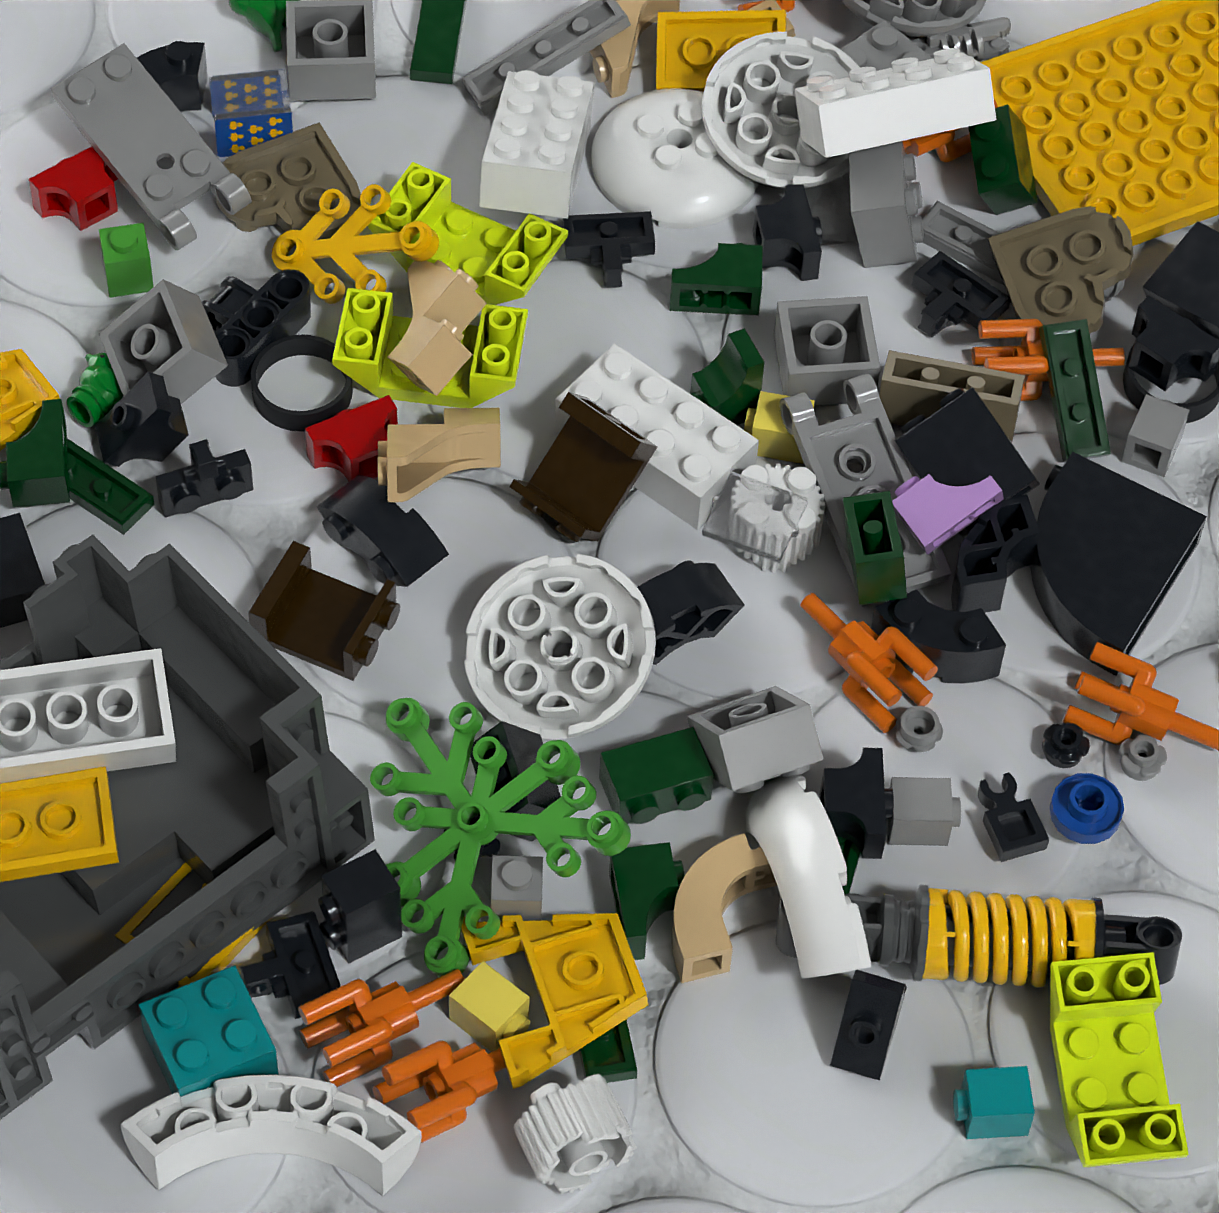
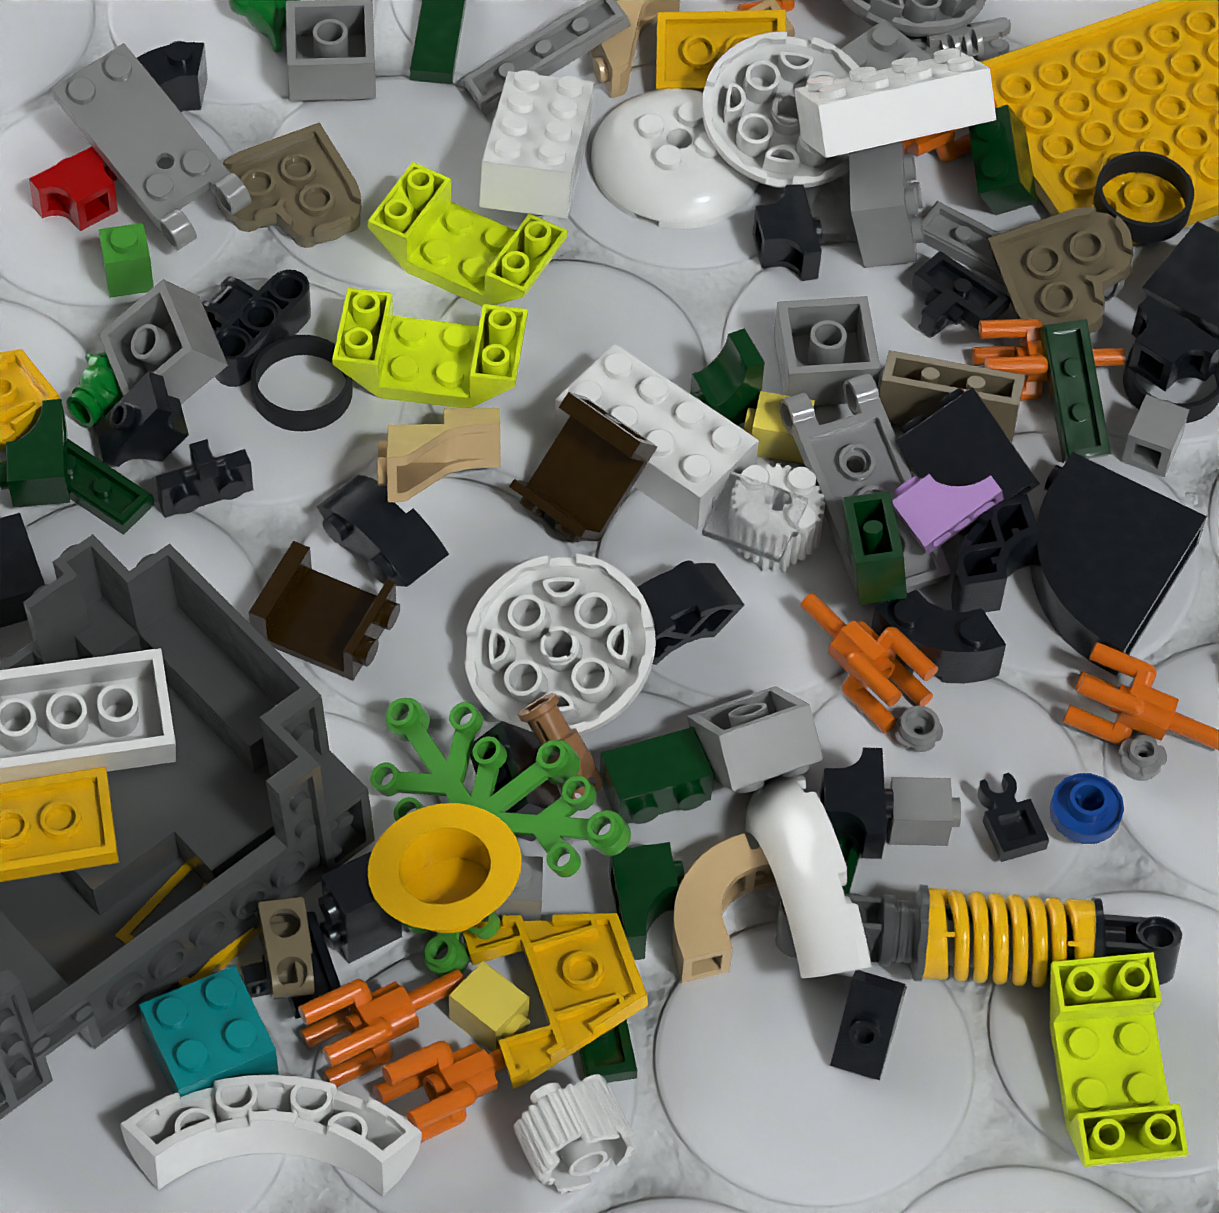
(249, 109): piece -> none
(286, 947): none -> dark tan leg
(346, 243): yellow plant -> none
(351, 438): red brick -> none
(442, 309): tan arch -> none
(444, 867): none -> yellow hose
(550, 725): none -> medium nougat piece
(609, 240): black hinge -> none
(723, 284): dark green arch -> none
(995, 1102): teal brick -> none
(1065, 755): black plate -> none
(1156, 165): none -> black tyre

